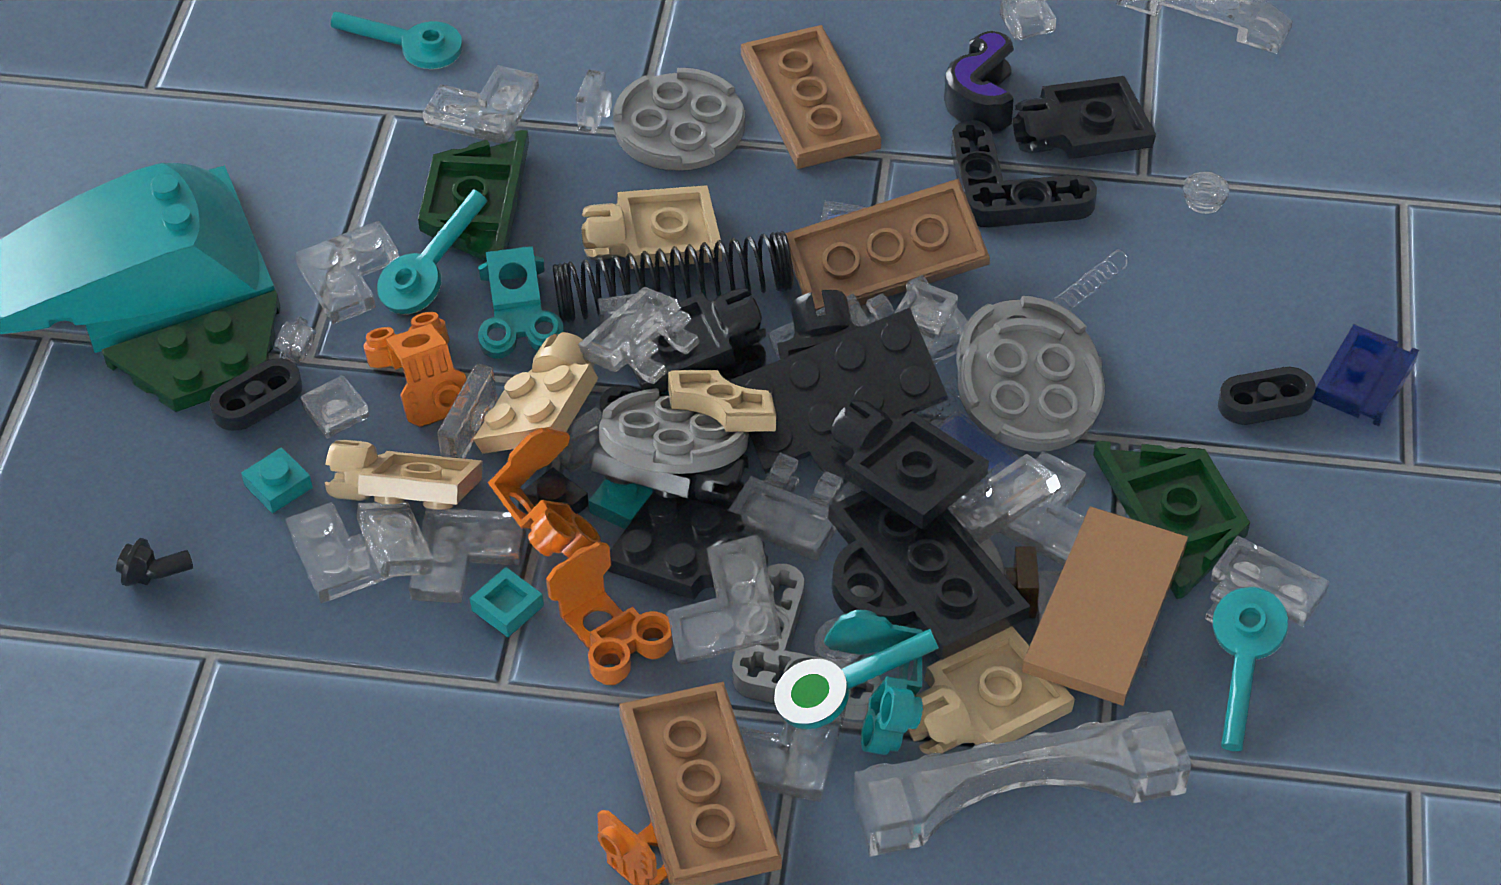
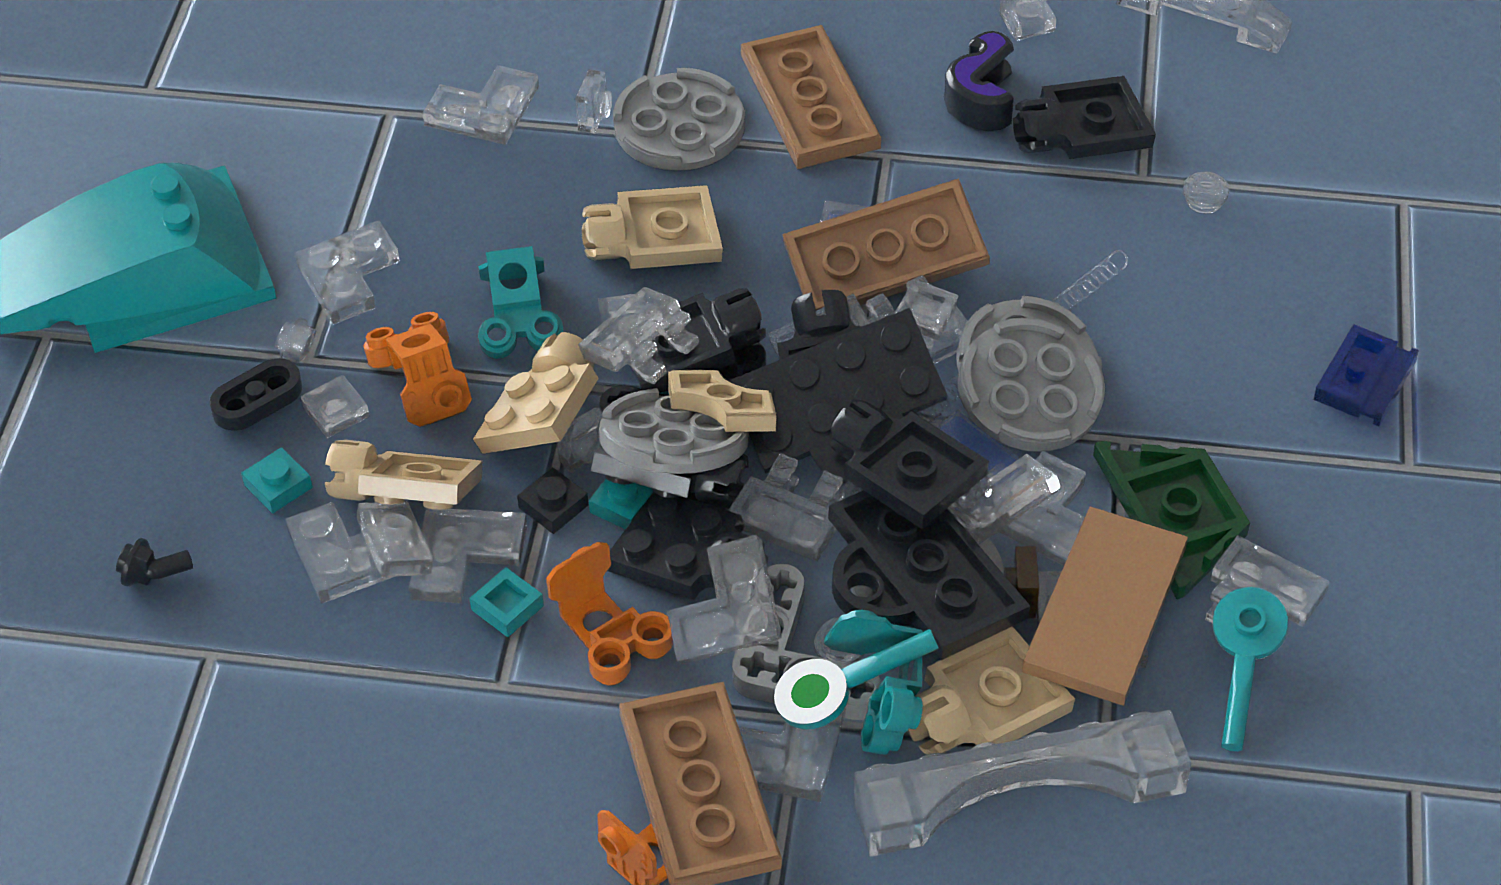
(200, 354): dark green wing -> none
(413, 278): teal piece -> none
(423, 45): teal piece -> none
(468, 412): clear plate -> none
(487, 169): dark green wing -> none
(552, 523): orange piece -> none
(777, 246): black piece -> none
(996, 192): black beam -> none
(1262, 395): black plate -> none

